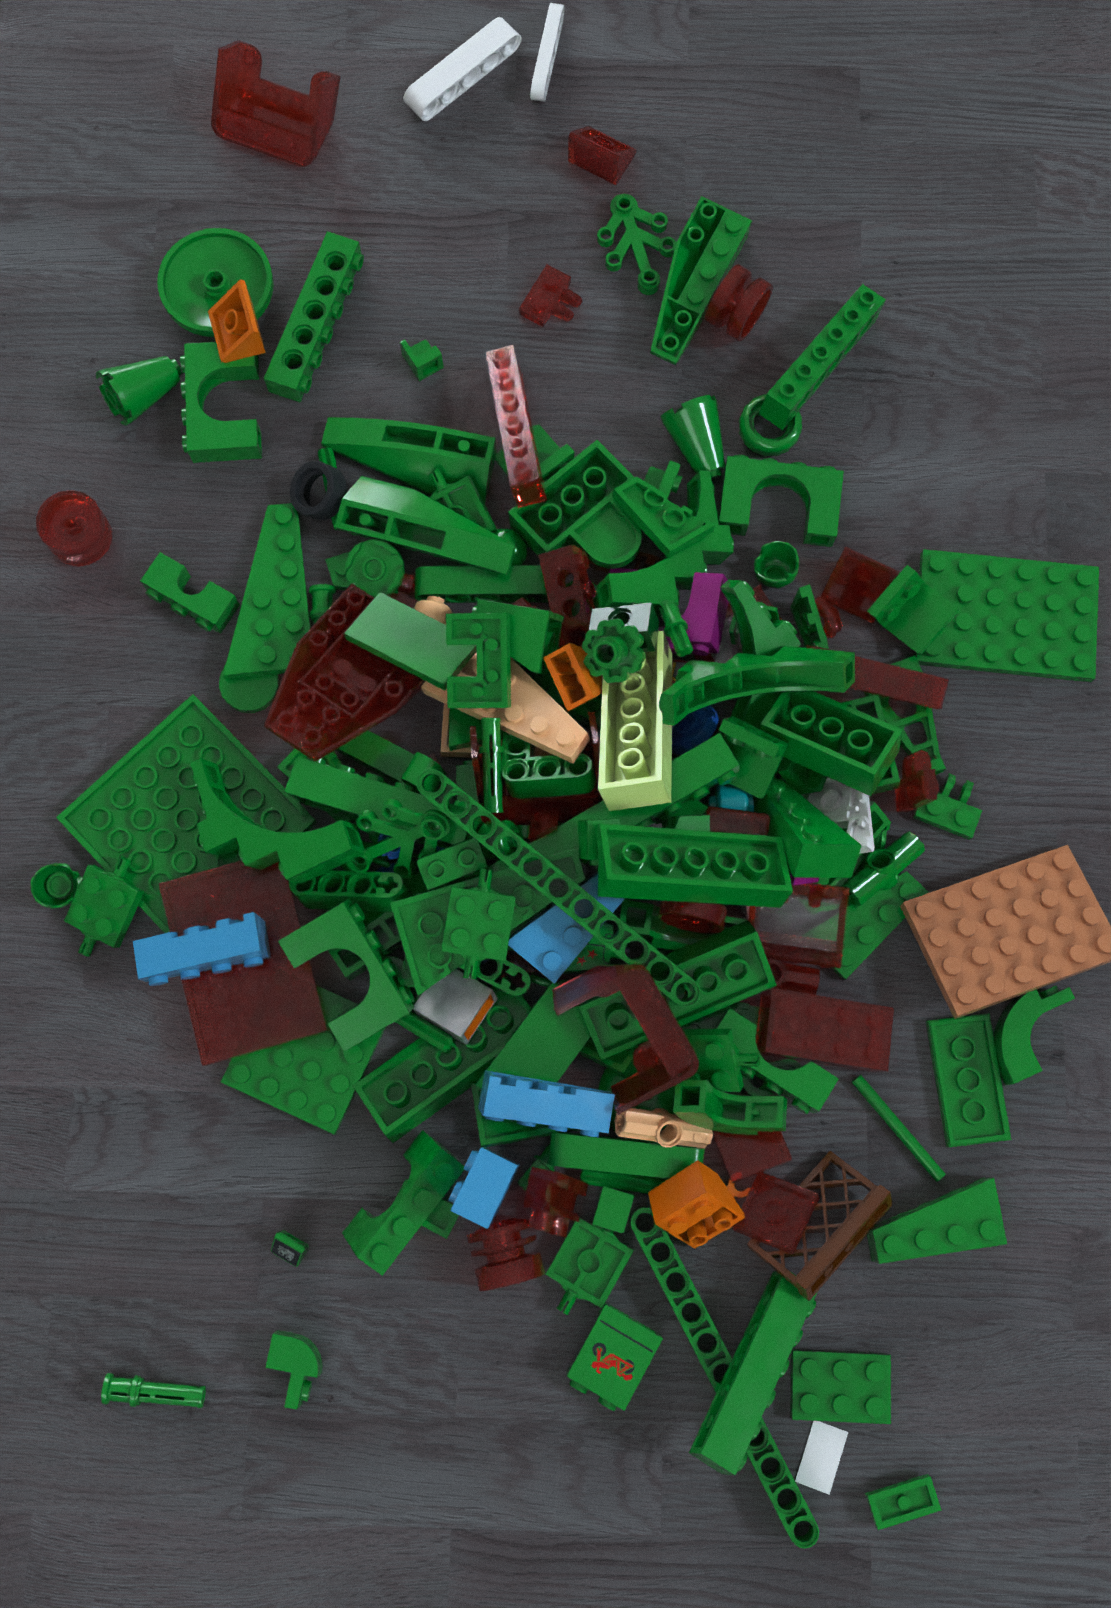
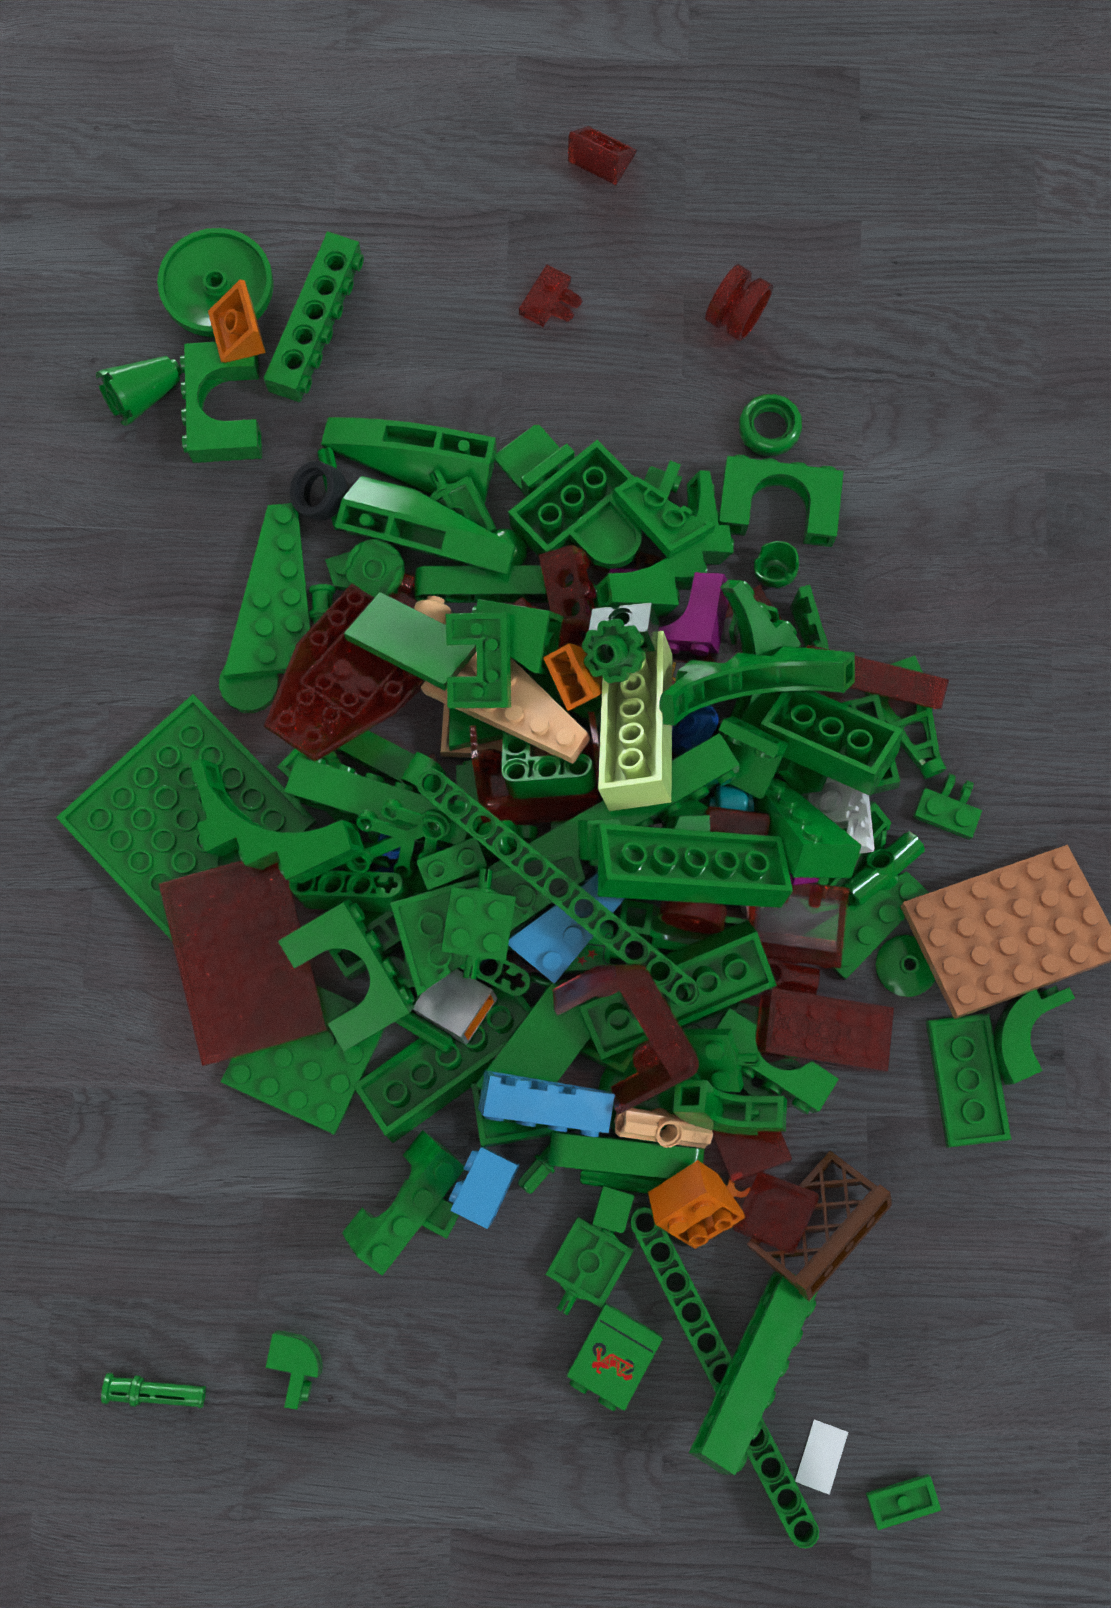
(55, 885): green hair -> none
(74, 528): clear red wheel -> none
(104, 906): green plate -> none
(202, 950): dark azure wedge -> none
(210, 607): green arch -> none
(269, 114): clear red windscreen -> none
(289, 1248): slope -> none
(422, 358): green panel -> none
(462, 69): white beam -> none
(490, 727): green pin -> none
(505, 1254): clear red wheel -> none
(515, 427): clear red brick -> none
(545, 822): clear red bracket -> none
(547, 52): white beam -> none
(552, 1200): clear red hips -> none
(635, 238): green plant -> none
(675, 627): green axle -> none
(697, 269): green wedge -> none
(698, 434): green cone -> none
(821, 357): green brick -> none
(831, 617): clear red arm -> none
(840, 1386): green plate -> none
(857, 583): clear red slope -> none
(893, 973): none -> green dish
(898, 1128): green bar -> none
(913, 610): green bracket -> none
(918, 783): clear red hinge -> none
(950, 1224): green wedge -> none
(1014, 615): green plate -> none

